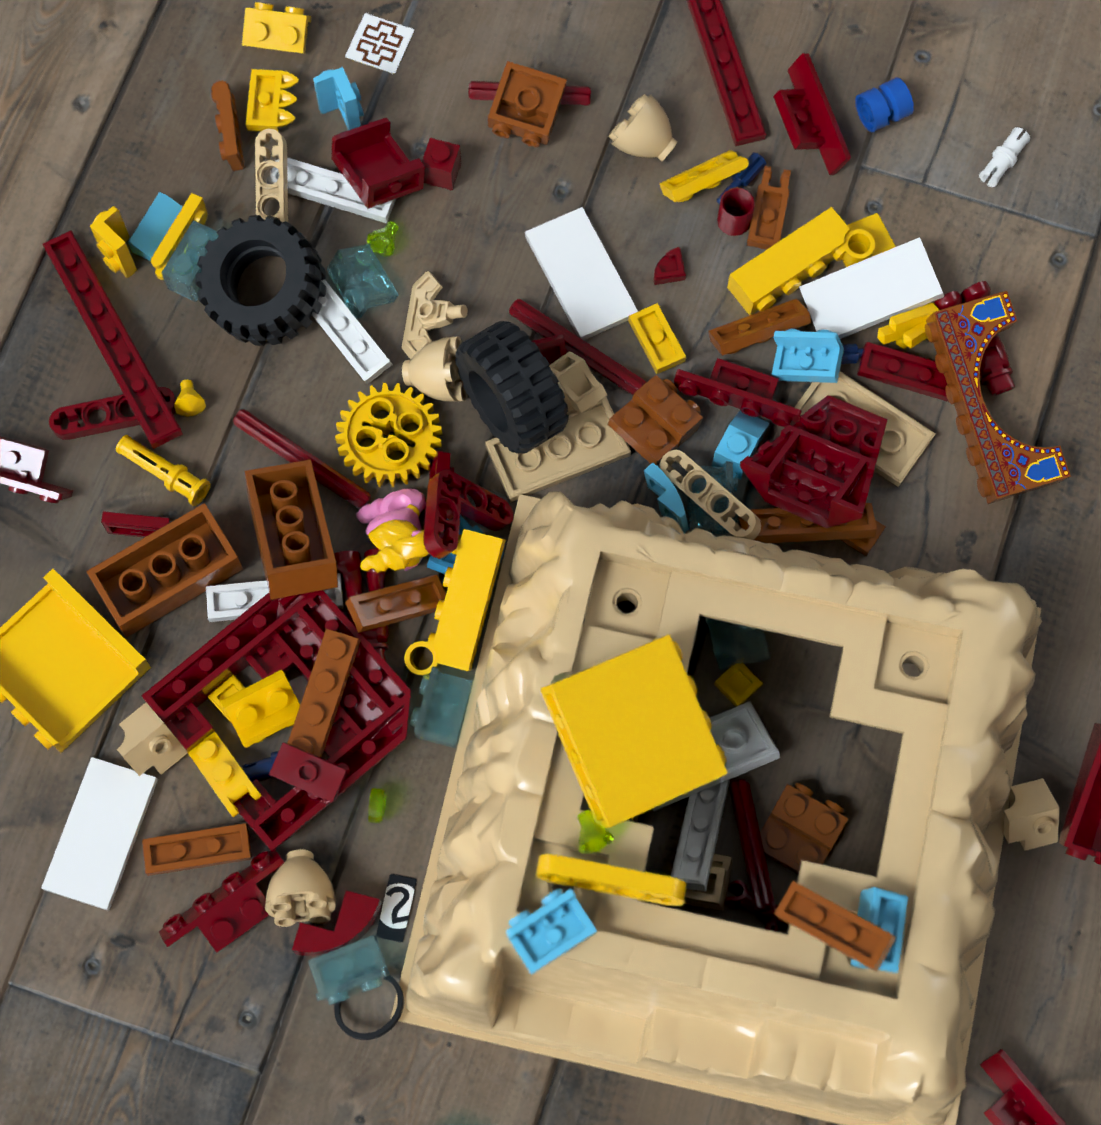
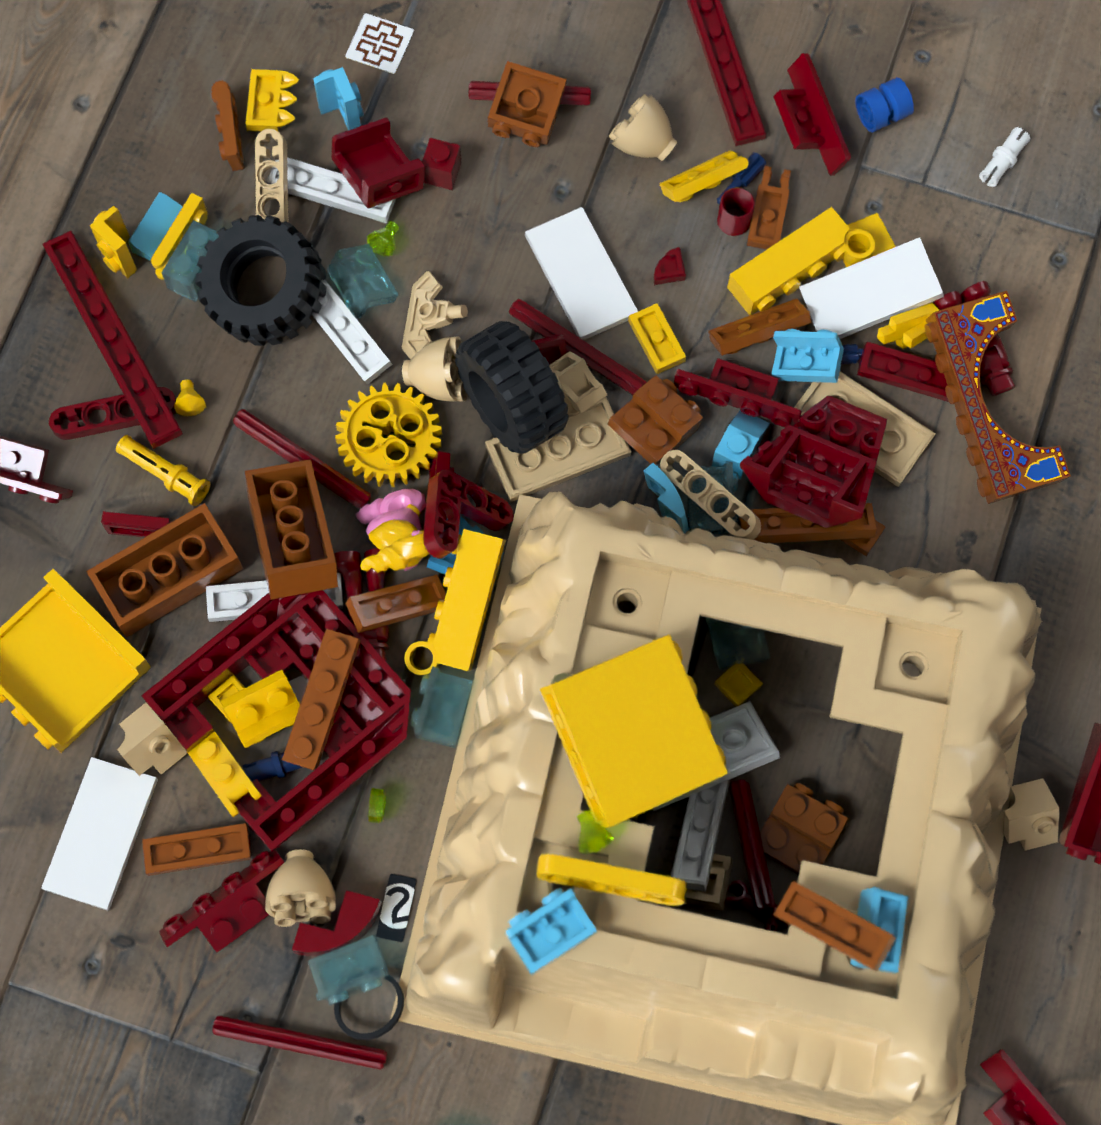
(275, 29): yellow bracket -> none
(299, 1042): none -> dark red axle
(308, 772): dark red plate -> none

